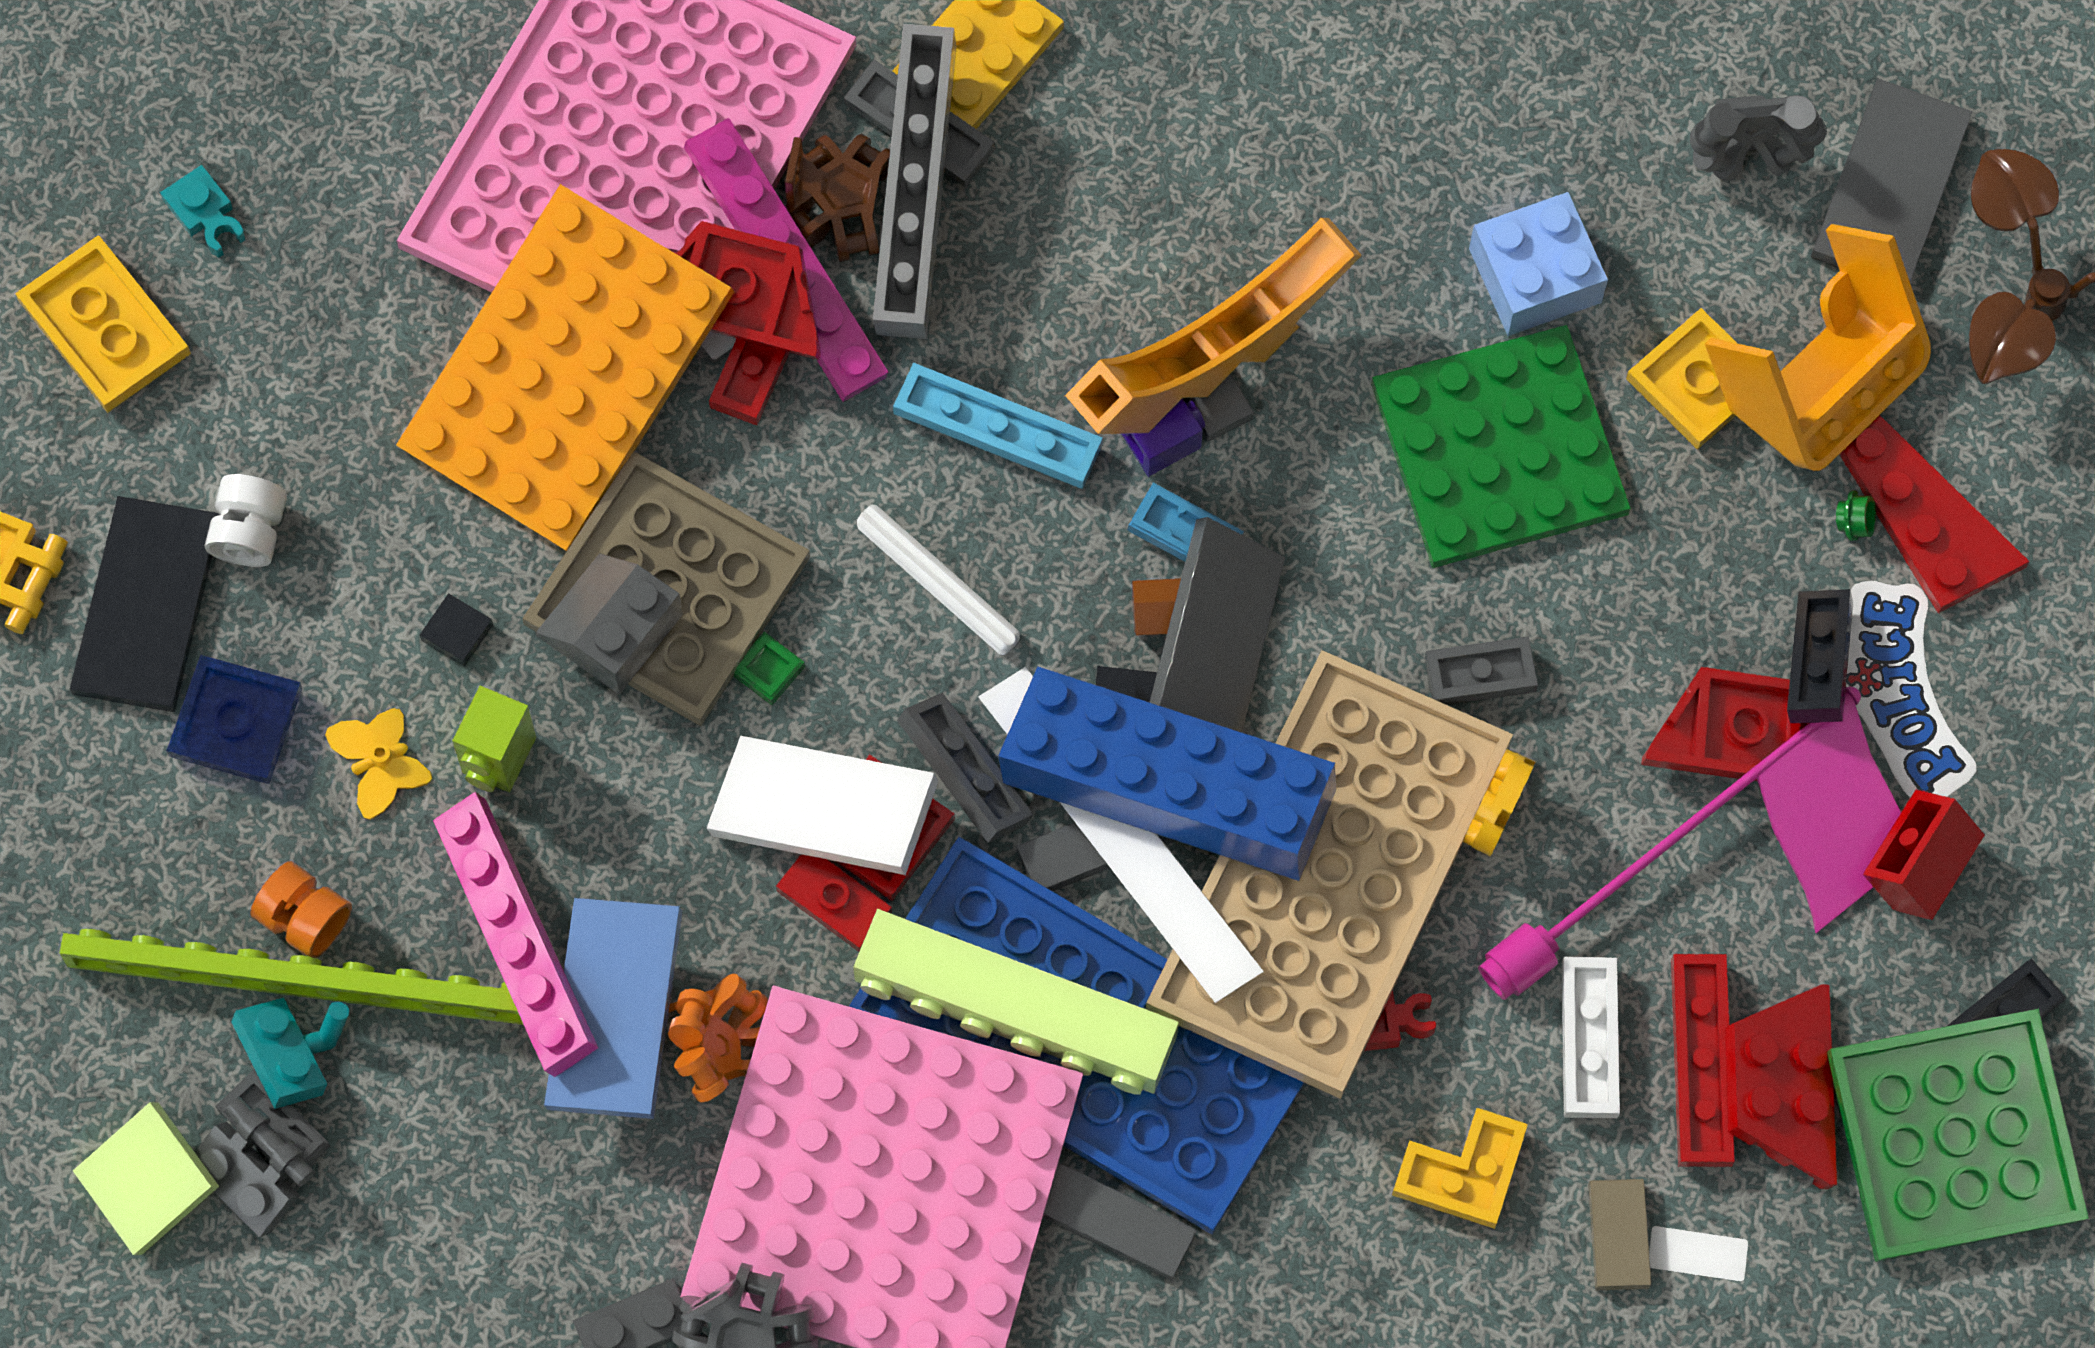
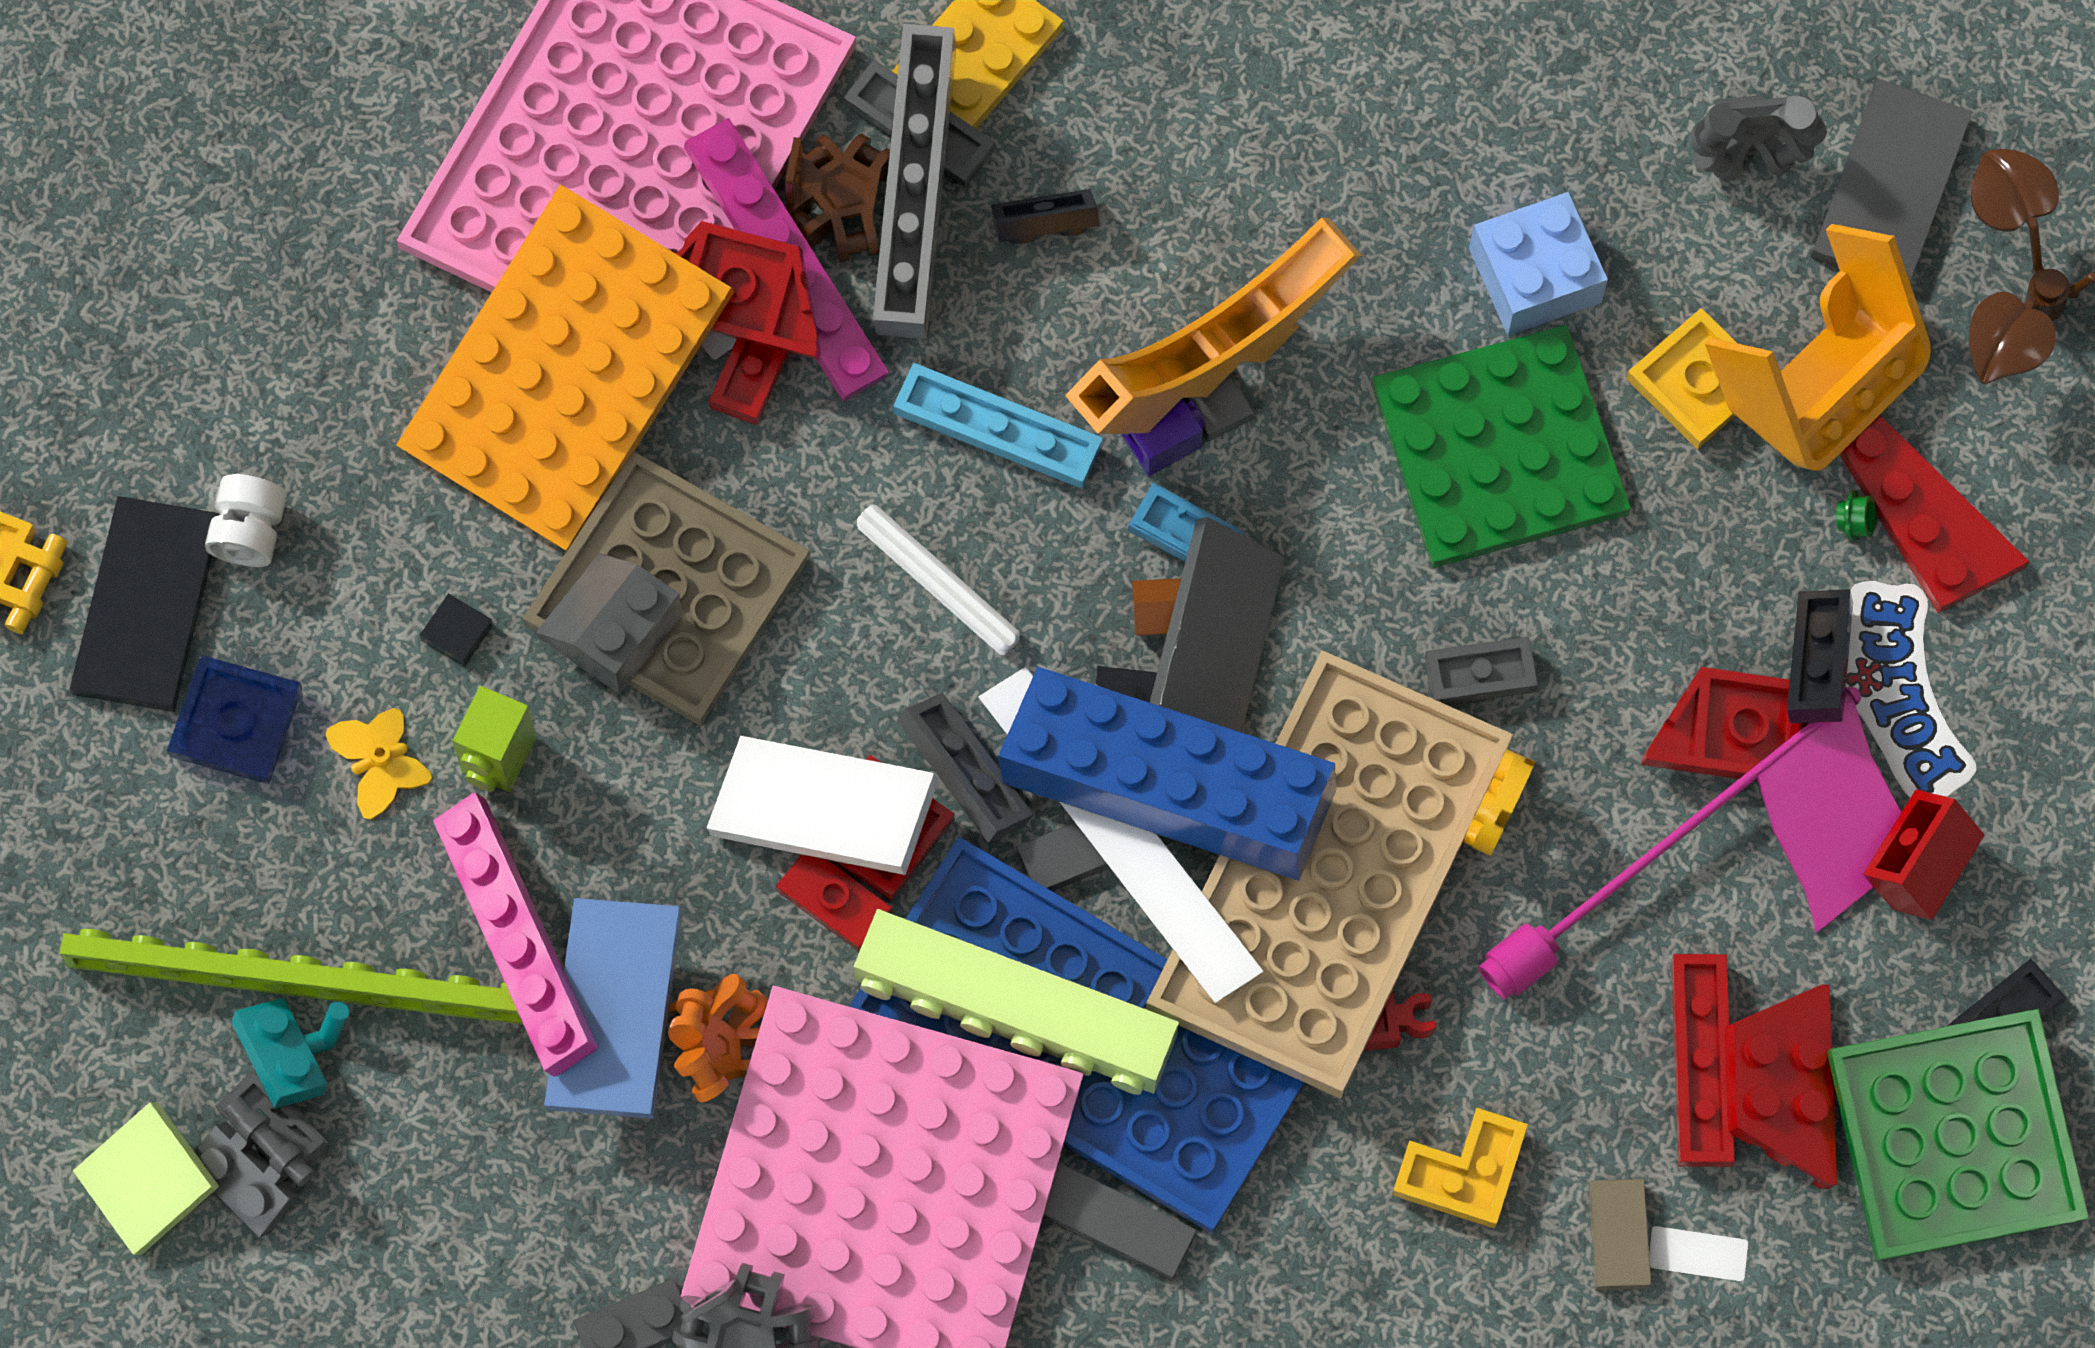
(103, 323): yellow plate -> none
(201, 205): teal plate -> none
(301, 910): orange wheel -> none
(768, 668): green tile -> none
(1057, 213): none -> black plate
(1590, 1037): white plate -> none

